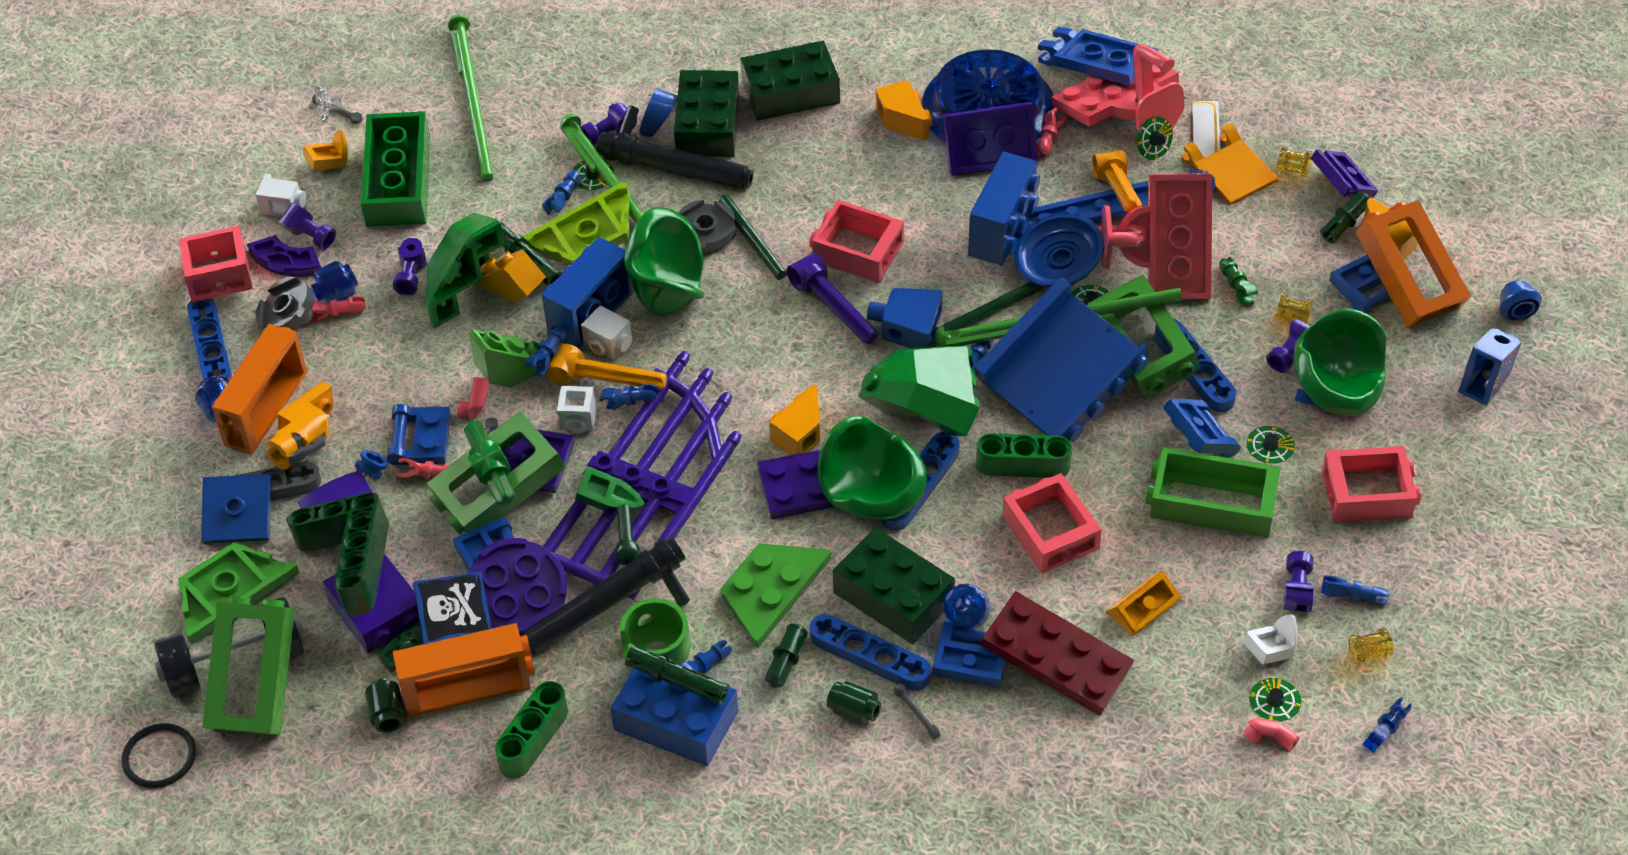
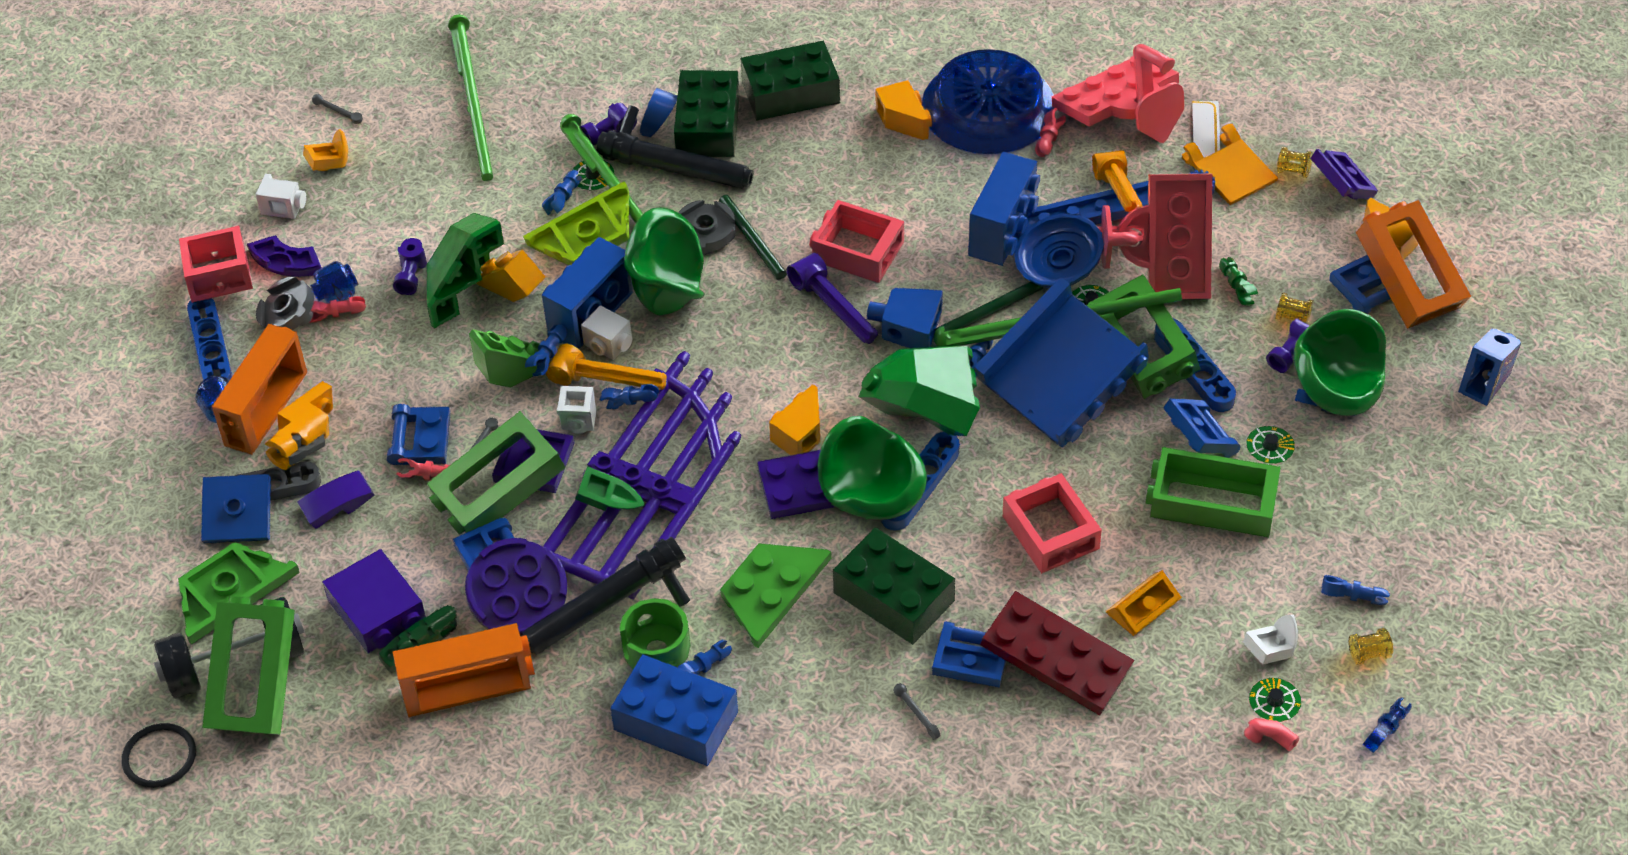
(300, 221): dark purple leg -> none
(325, 105): clear plant -> none
(362, 530): dark green beam -> none
(371, 464): blue bush -> none
(385, 705): dark green brick -> none
(395, 169): green brick -> none
(451, 606): flag -> none
(477, 400): coral arm -> none
(489, 463): green axle -> none
(517, 242): dark green pin -> none
(530, 744): green beam -> none
(627, 549): dark green bar -> none
(664, 669): dark green pin -> none
(786, 655): dark green axle -> none
(854, 702): dark green brick -> none
(872, 648): blue beam -> none
(978, 607): clear blue head -> none
(981, 135): dark purple plate -> none
(1023, 455): green beam -> none
(1090, 54): blue tile -> none
(1154, 138): green piece -> none
(1297, 592): dark purple leg -> none
(1345, 217): dark green axle -> none
(1372, 506): coral window -> none
(1519, 300): blue cone -> none

